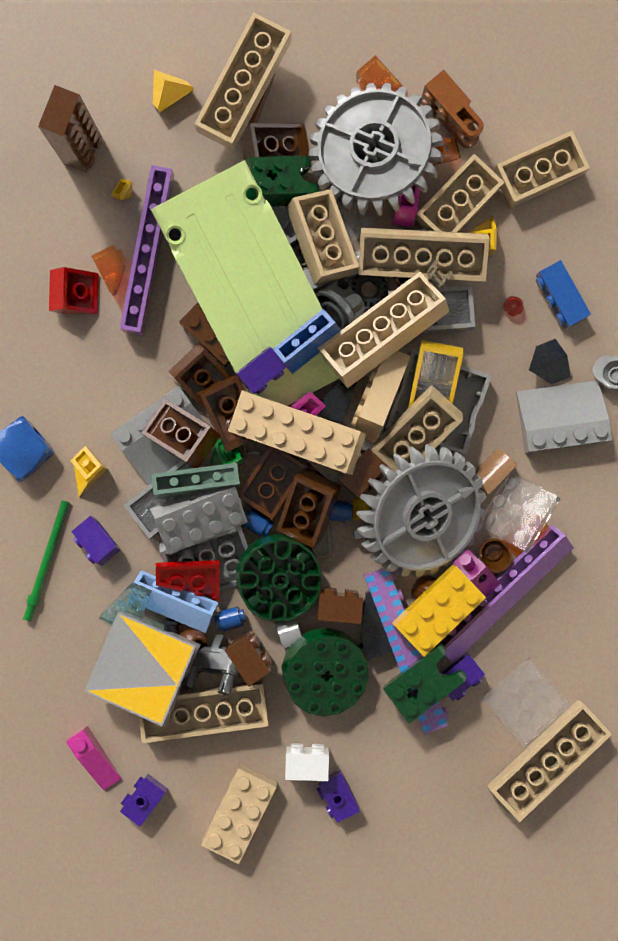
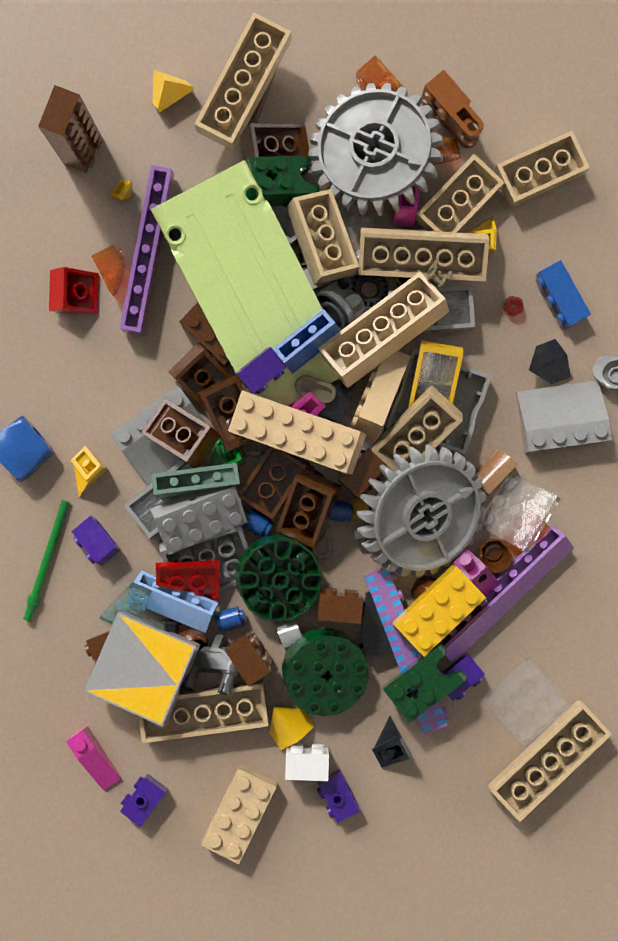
(95, 645): none -> reddish brown brick
(289, 726): none -> yellow slope
(320, 388): none -> dark tan tile
(390, 746): none -> black slope

